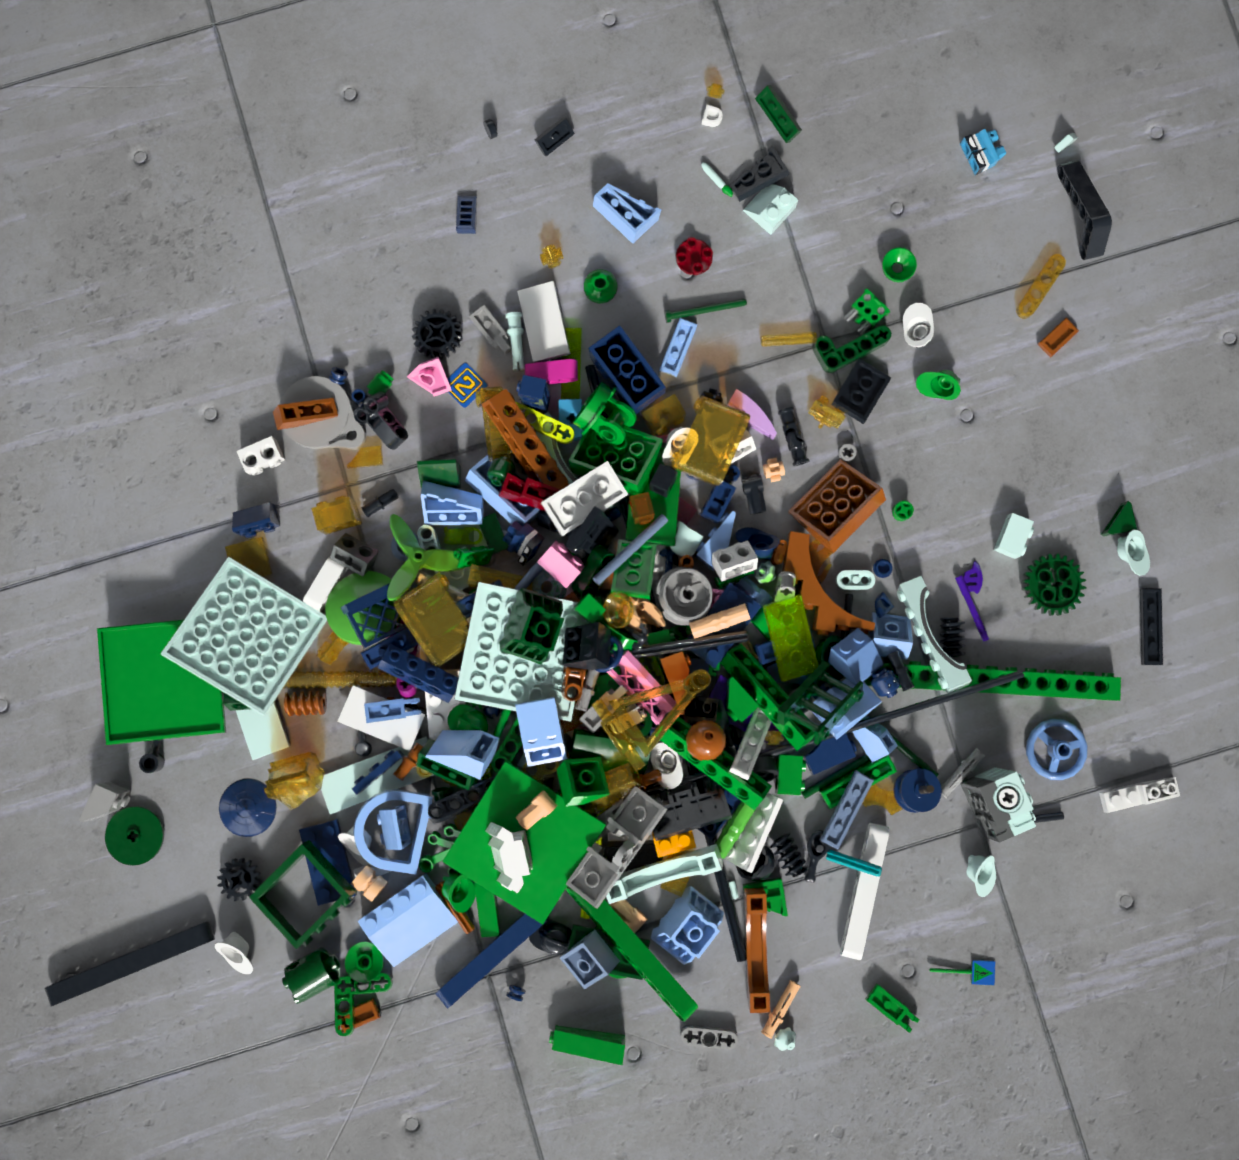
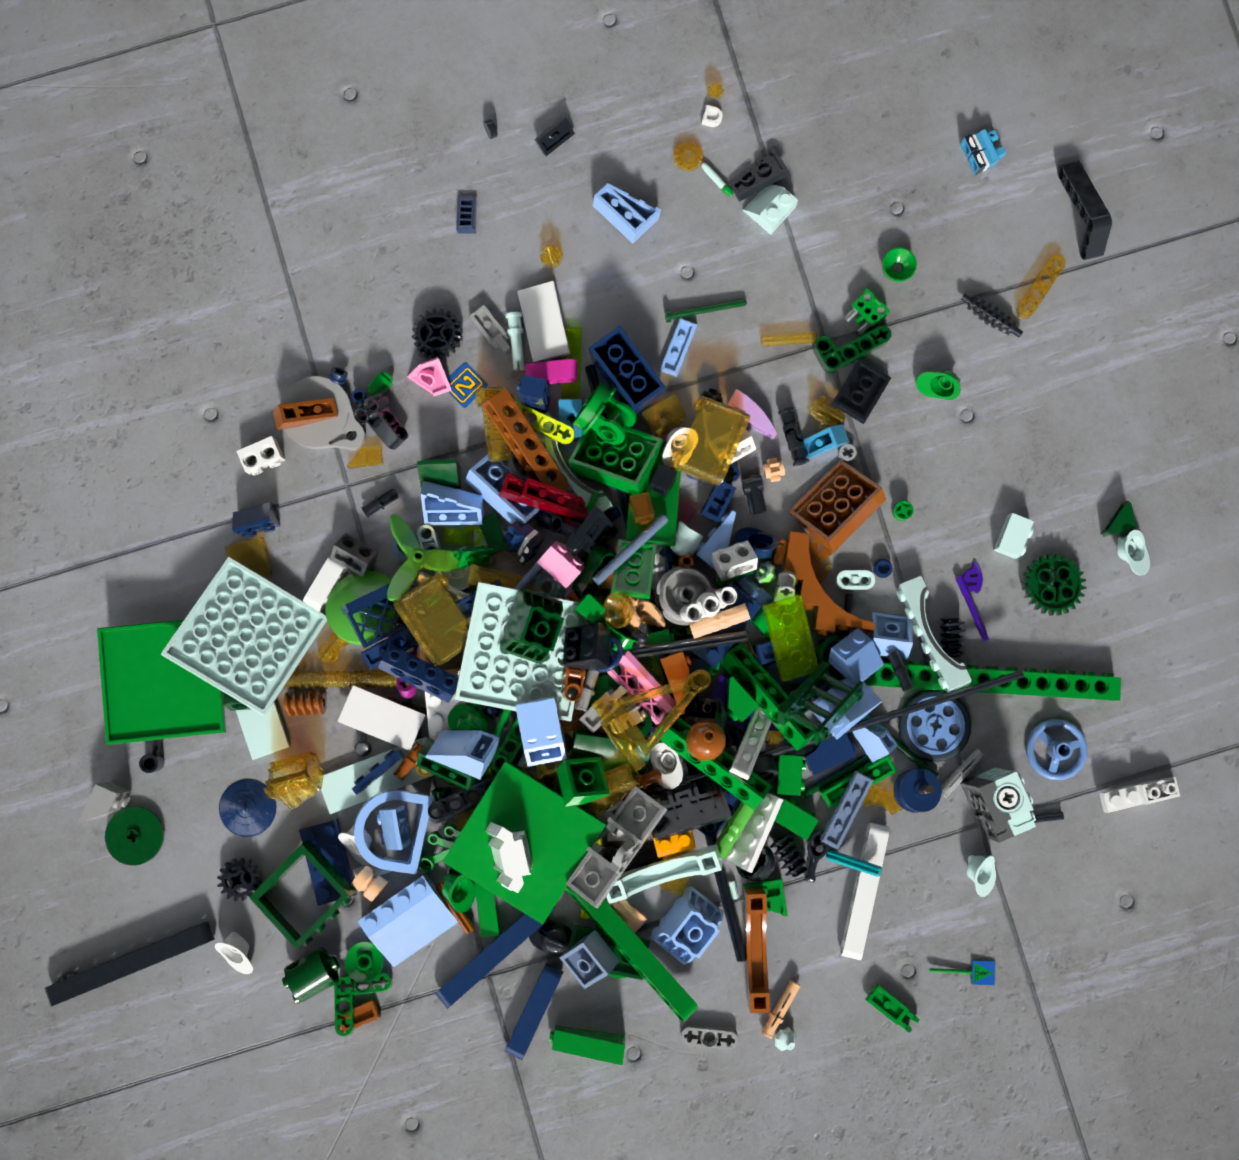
(336, 515): clear yellow brick -> none
(389, 710): medium blue hinge -> none
(499, 469): dark green head -> none
(516, 993): dark blue bush -> none
(534, 1011): none -> dark blue beam
(540, 807): light nougat piece -> none
(574, 503): white plate -> none
(604, 294): green piece -> none
(692, 163): none -> clear yellow gear
(694, 256): dark red dish -> none
(716, 600): none -> white piece
(778, 114): dark green plate -> none
(796, 819): none -> green hinge
(825, 441): none -> dark azure slope
(882, 605): dark blue tile -> none
(885, 683): dark blue head -> none
(918, 325): white piece -> none
(954, 743): none -> wedge
(991, 314): none -> black piece
(1058, 337): dark orange tile -> none
(1065, 142): light aqua tile -> none
(1151, 626): black tile -> none

